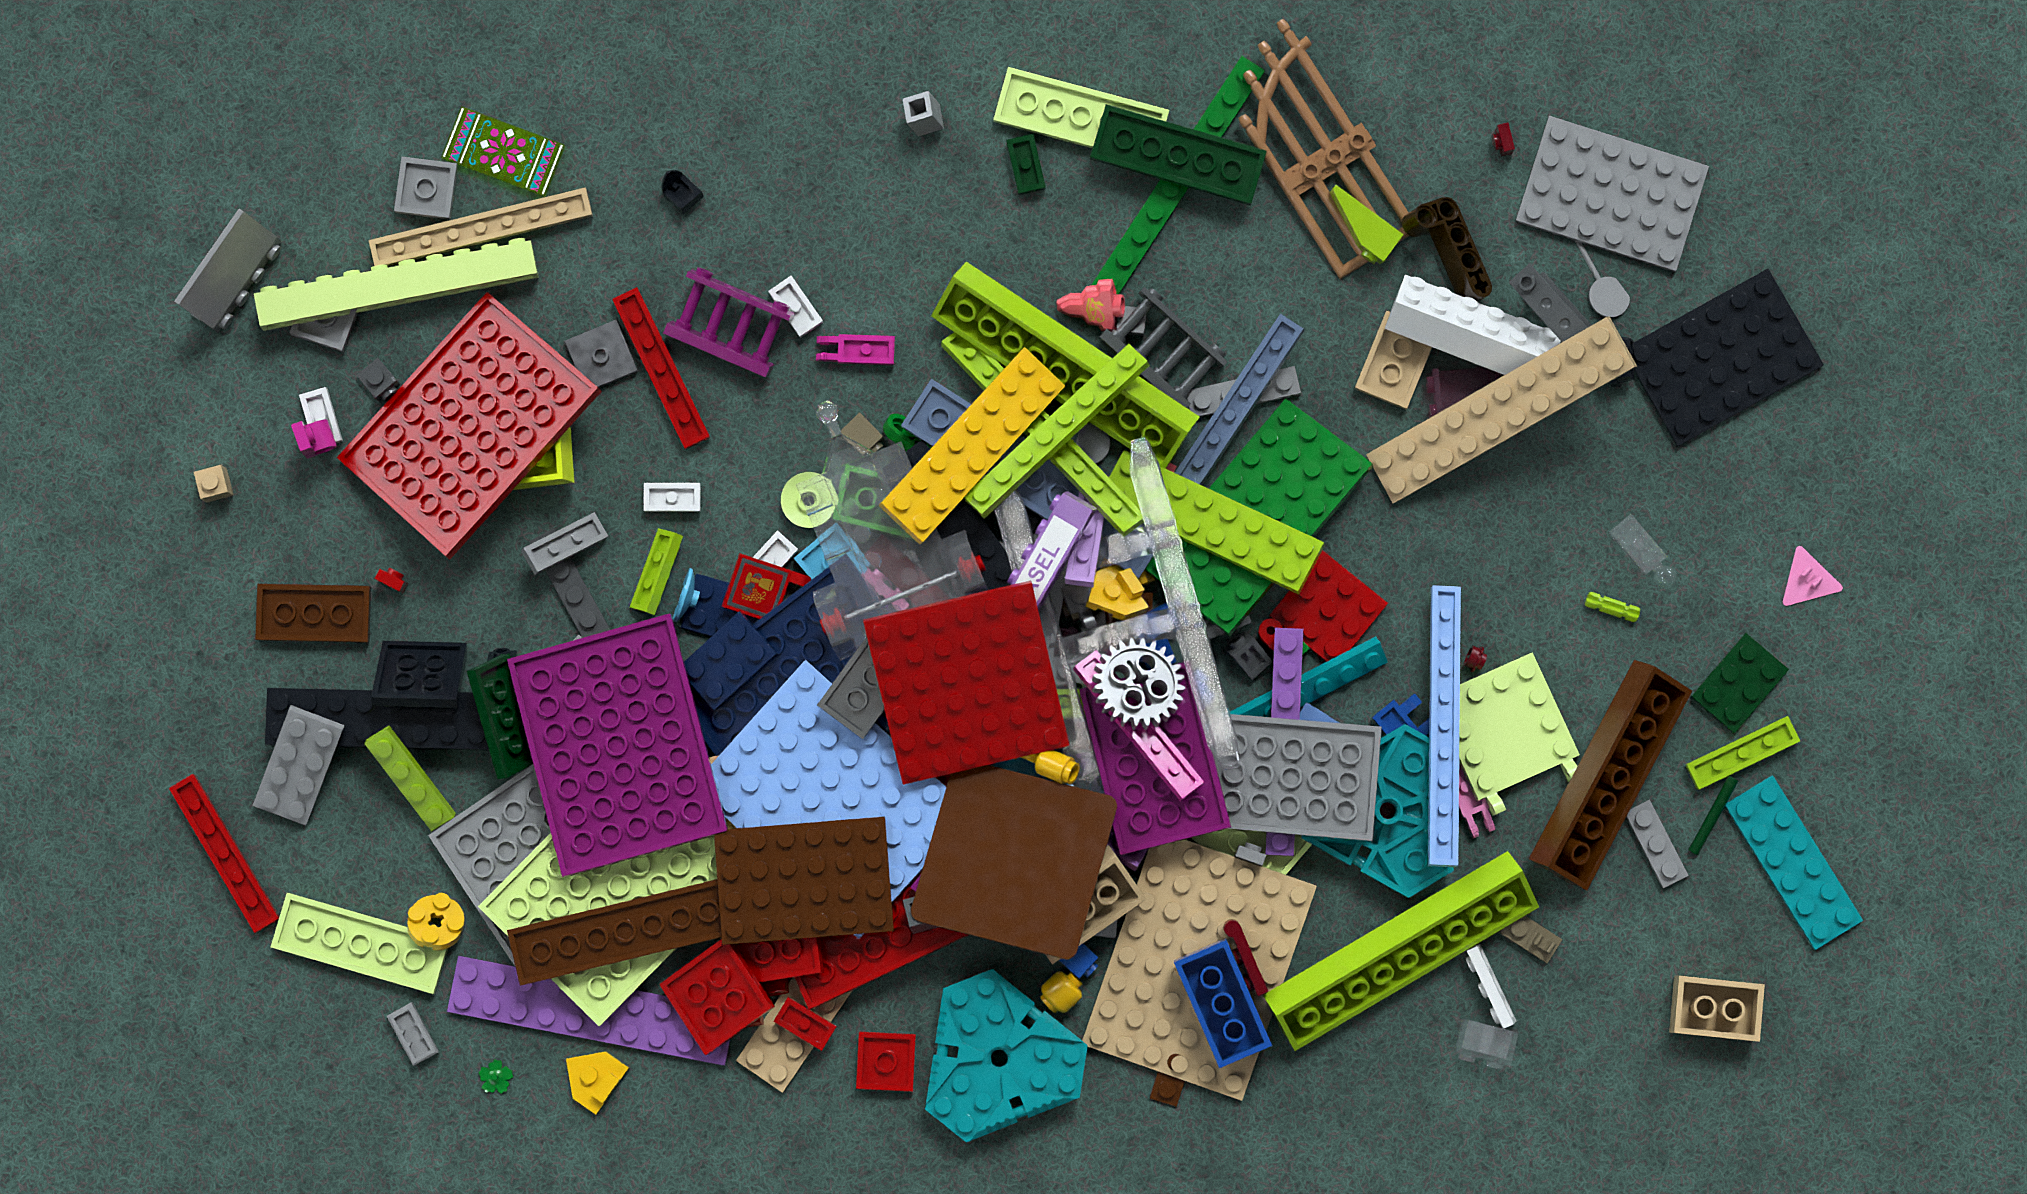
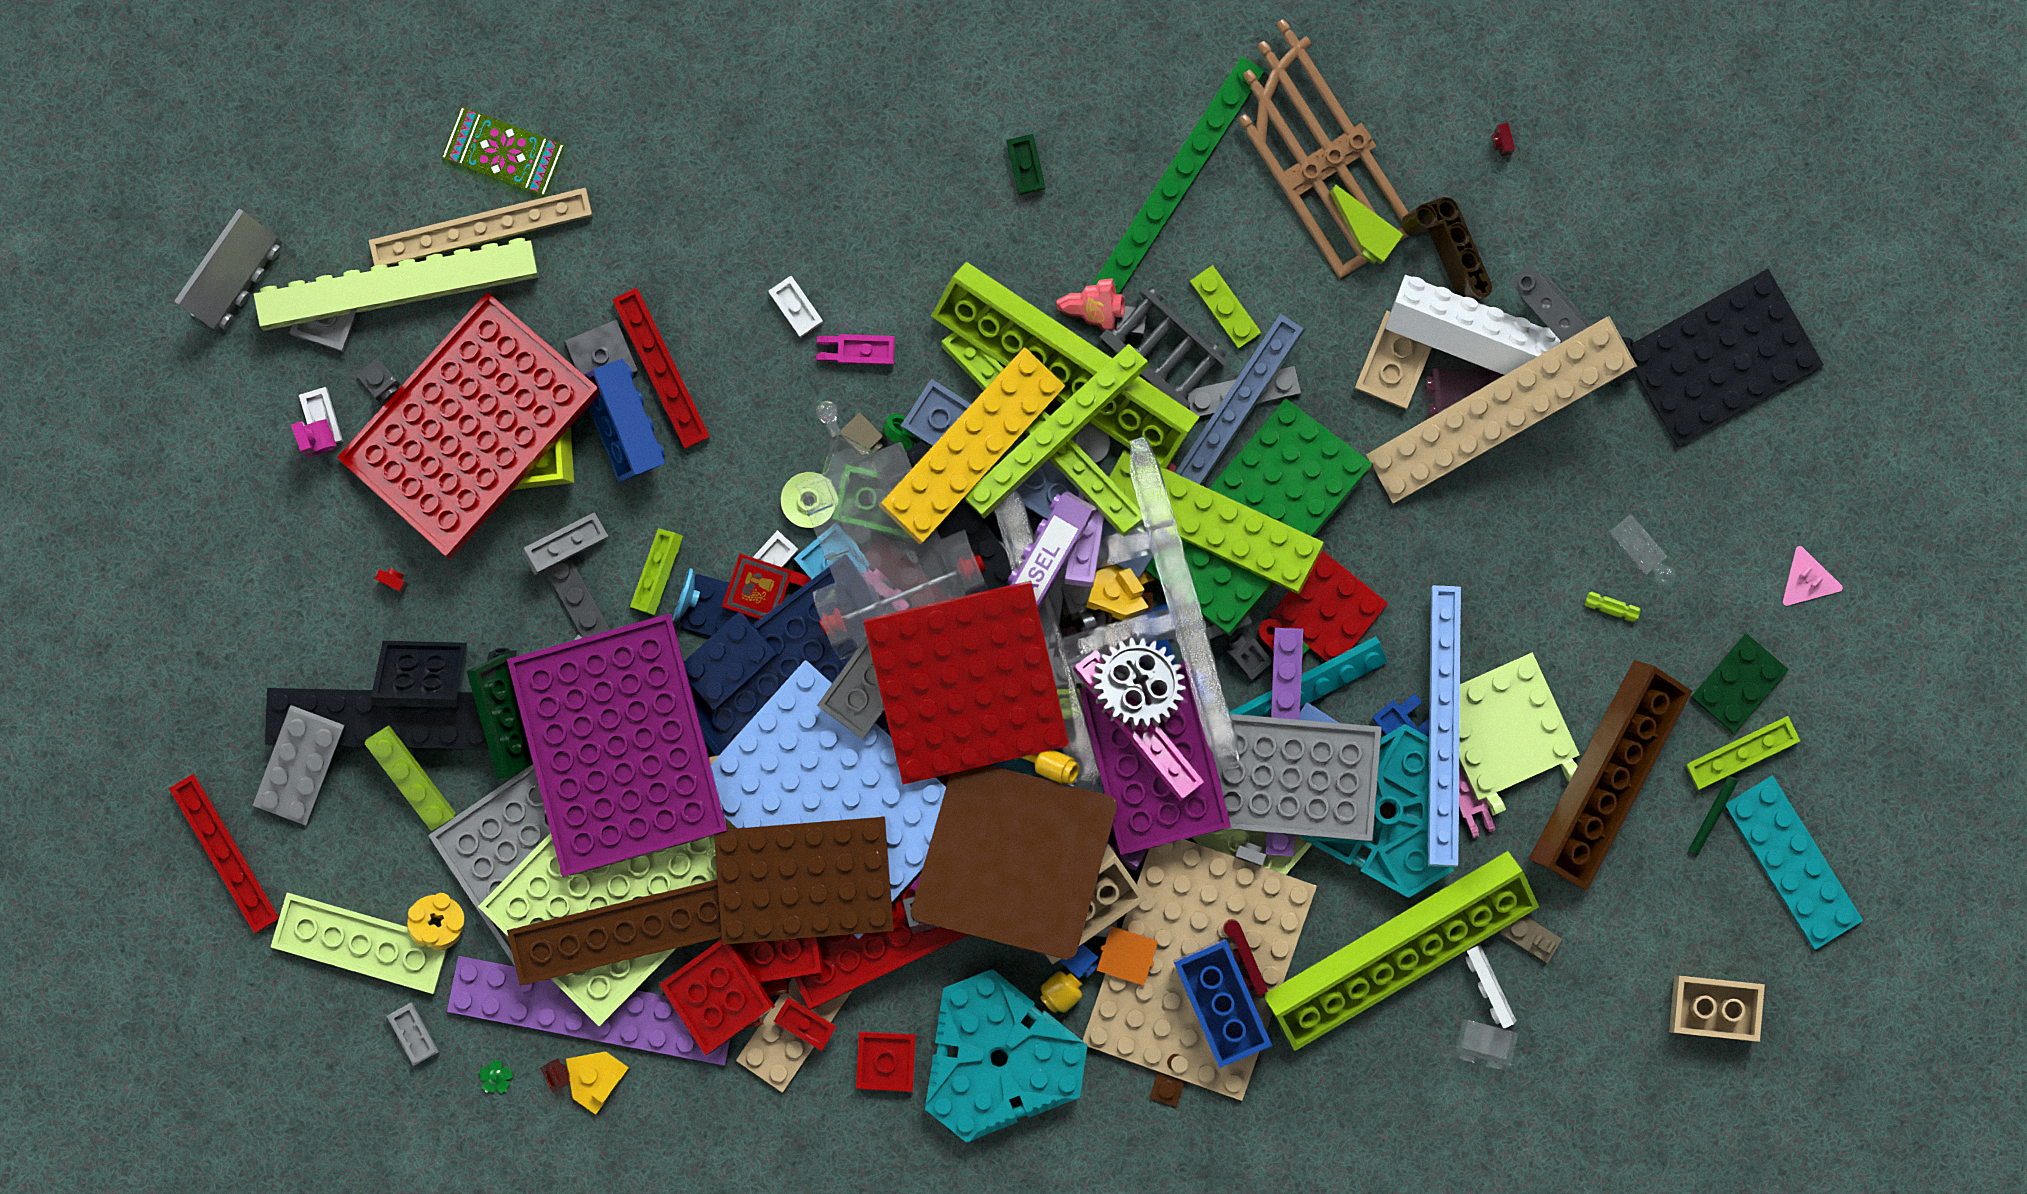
(213, 483): tan brick -> none
(313, 613): reddish brown plate -> none
(426, 188): light grey plate -> none
(556, 1075): none -> clear red plate
(623, 422): none -> blue brick
(672, 497): white plate -> none
(680, 190): black plate -> none
(707, 338): magenta fence -> none
(923, 113): light grey brick -> none
(1060, 107): yellowish green plate -> none
(1127, 955): none -> orange piece
(1178, 154): dark green plate -> none
(1225, 307): none -> lime plate
(1476, 658): dark red plate -> none
(1606, 293): light grey piece -> none
(1612, 194): light grey plate -> none
(1656, 844): light grey plate -> none

